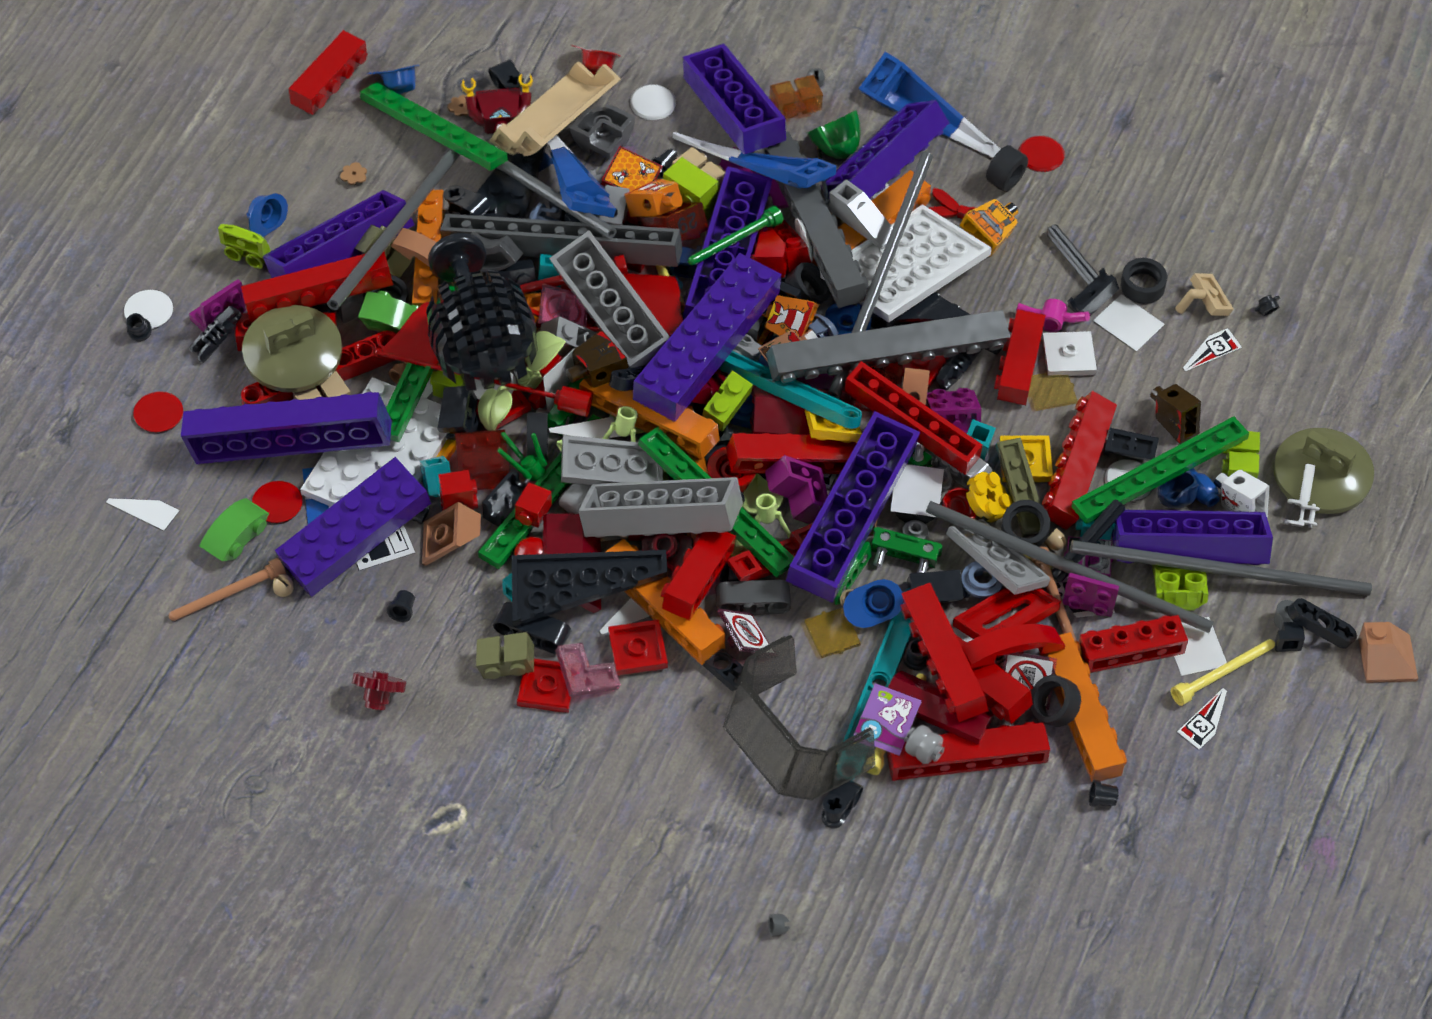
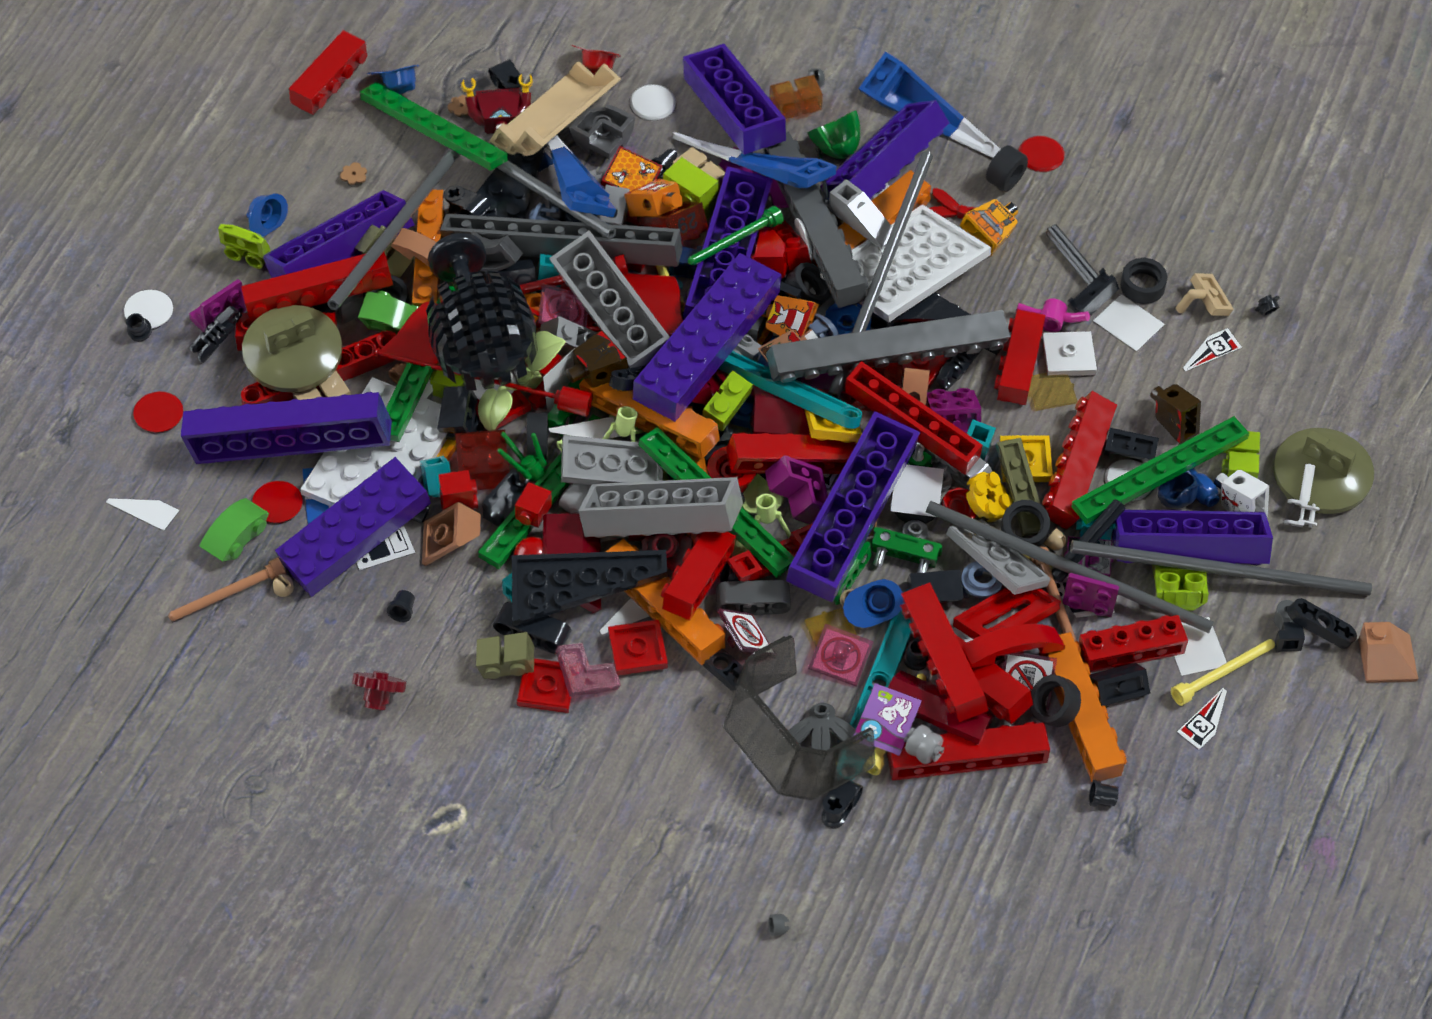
(821, 720): none -> dark grey plant
(840, 655): none -> clear pink piece
(1121, 683): none -> black panel

